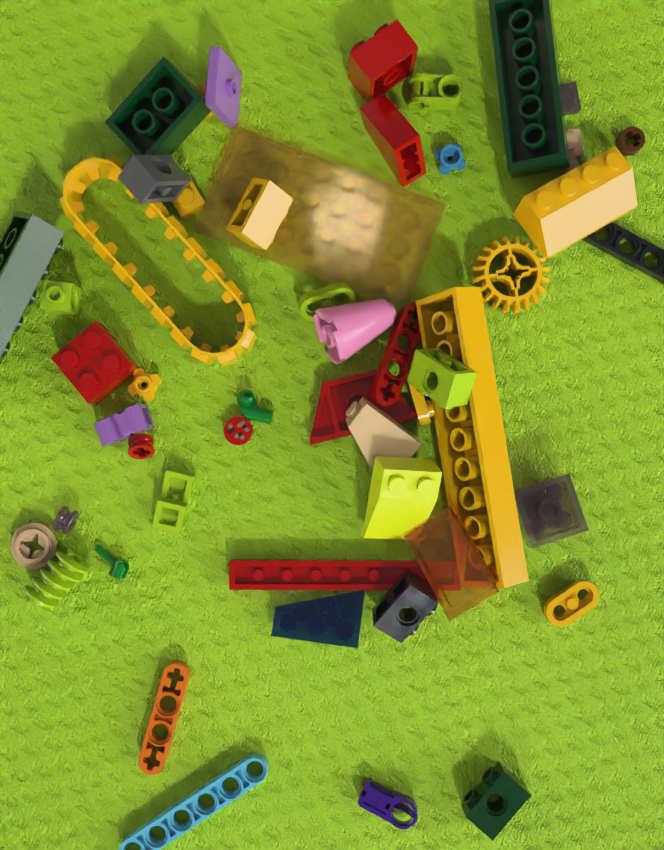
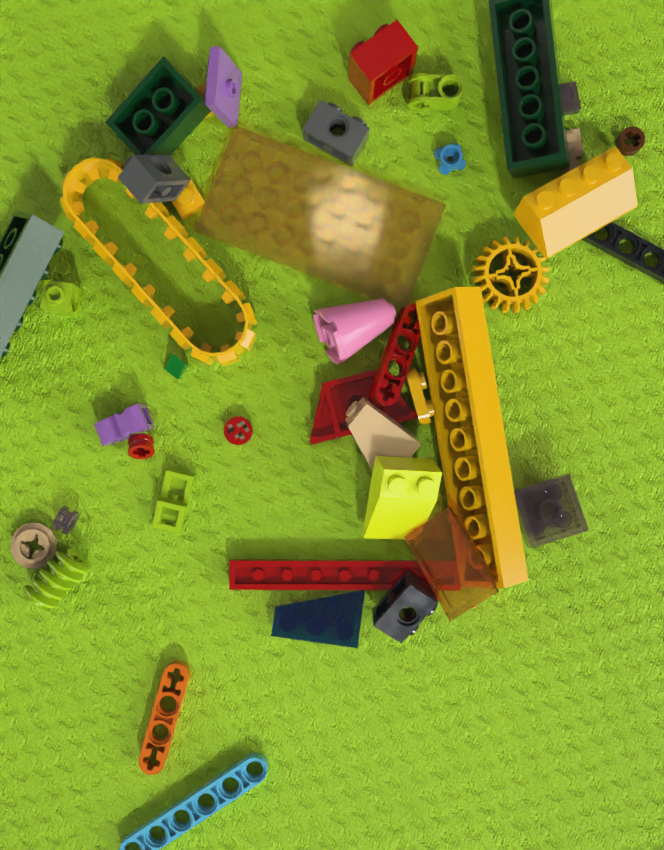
(95, 363): red brick -> none
(119, 567): green hand -> none
(152, 383): yellow plate -> none
(175, 366): none -> green piece
(250, 408): green arm -> none
(259, 213): yellow brick -> none
(324, 298): lime plate -> none
(343, 147): none -> dark grey brick
(381, 801): dark purple piece -> none
(394, 139): red slope -> none
(441, 377): lime brick -> none
(494, 816): dark green brick -> none
(571, 605): yellow plate -> none

